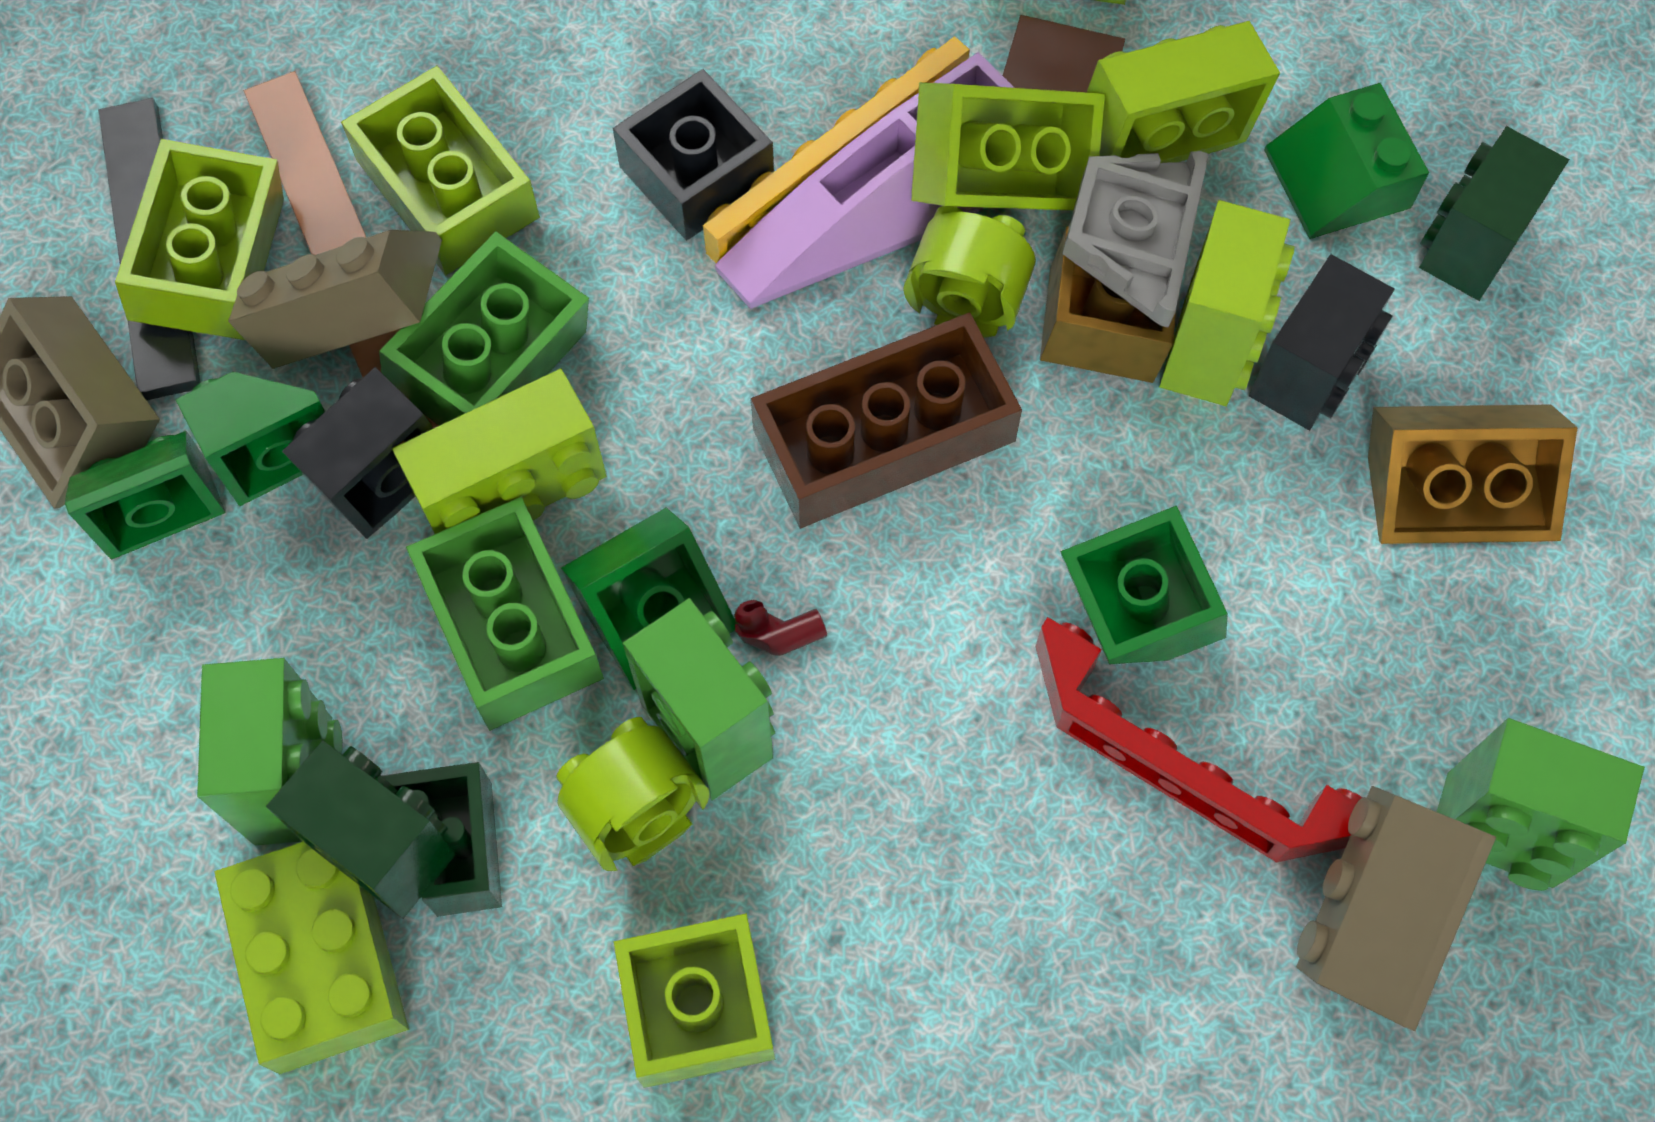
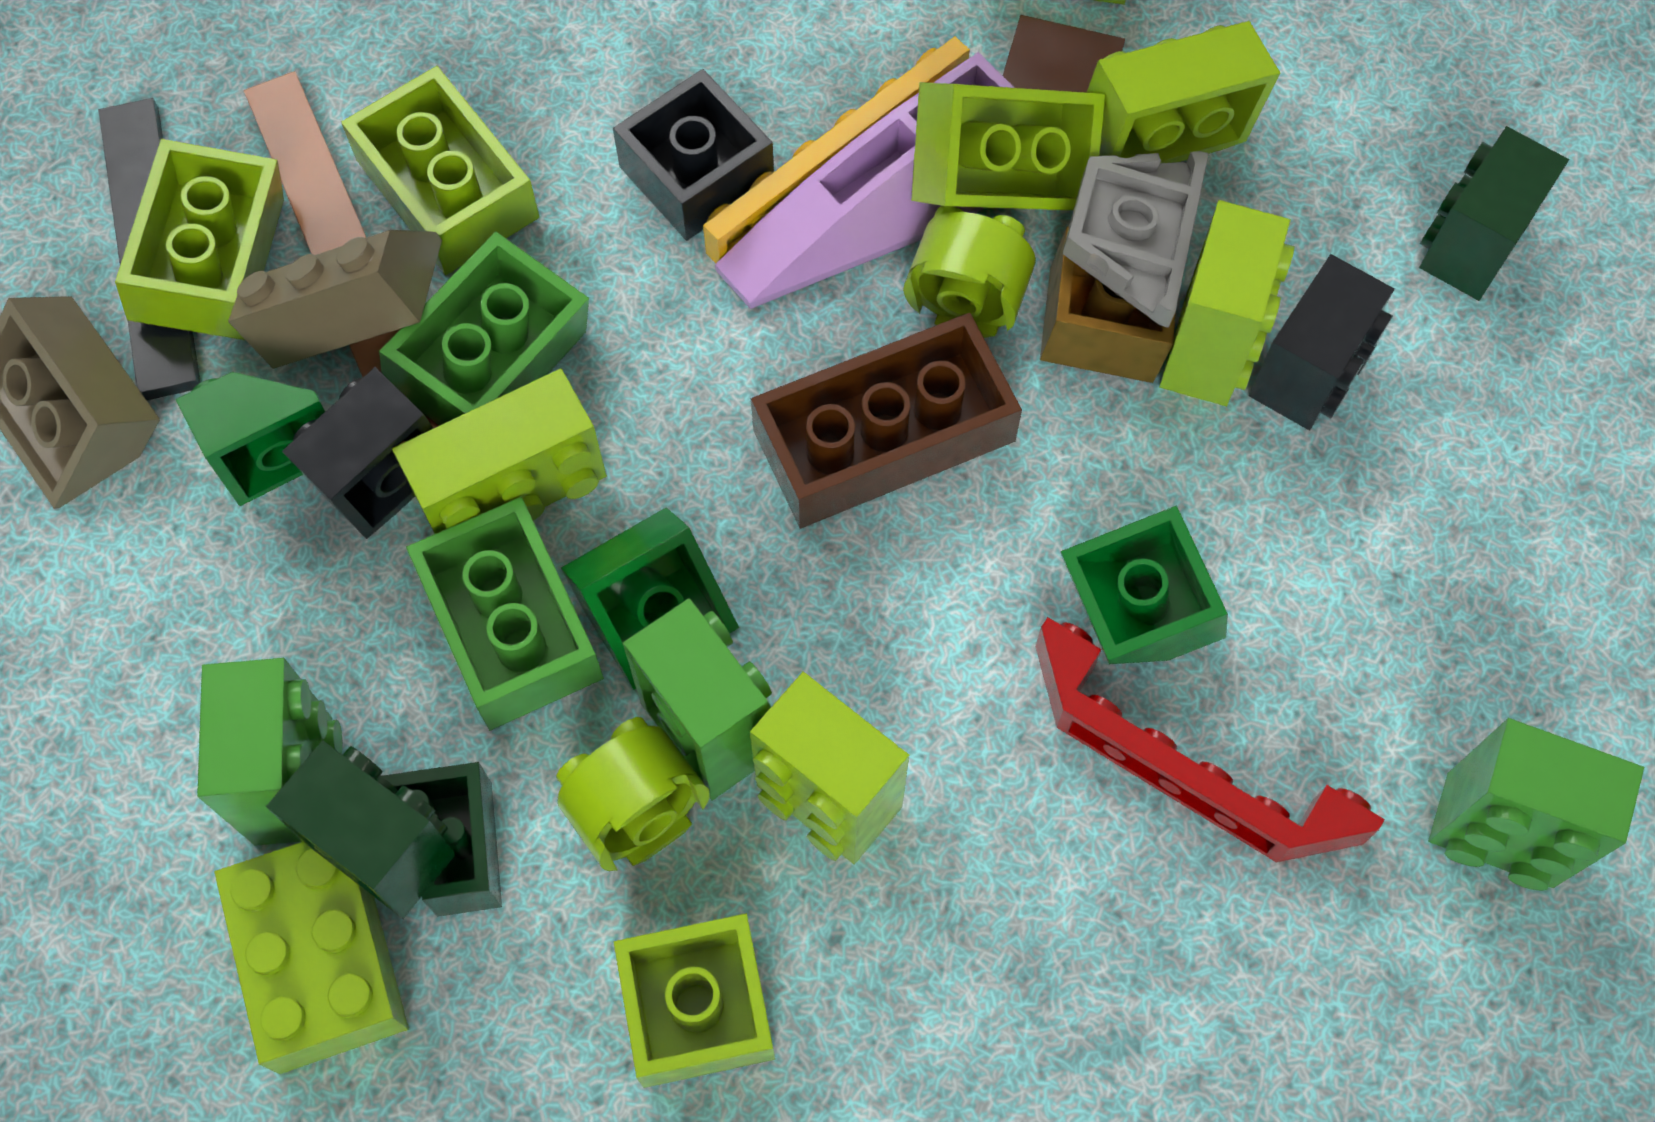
(144, 495): green slope -> none
(774, 635): dark red arm -> none
(827, 769): none -> lime brick
(1348, 162): green slope -> none
(1393, 905): dark tan slope -> none
(1470, 473): pearl gold slope -> none

